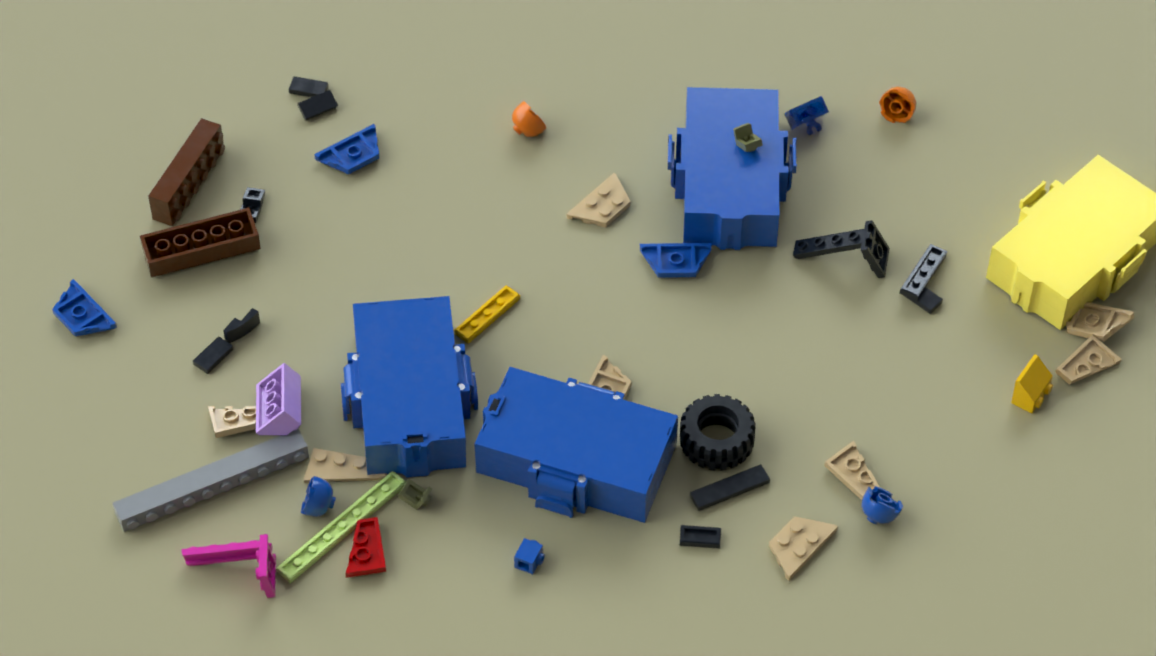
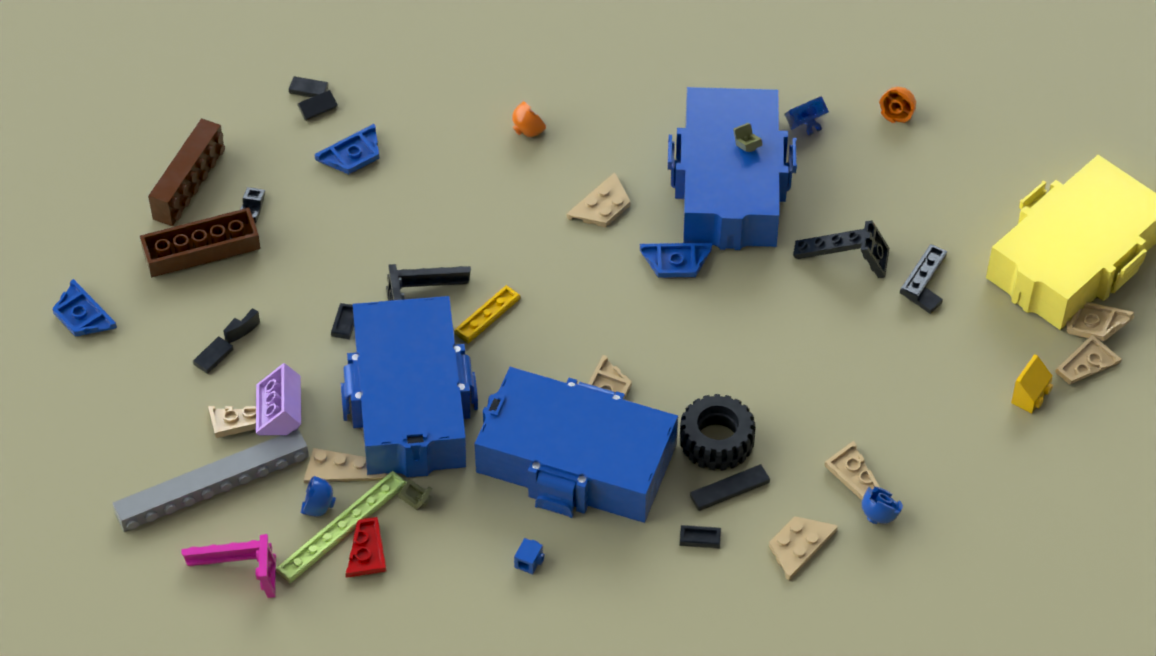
(343, 322): none -> black tile
(423, 277): none -> black bracket

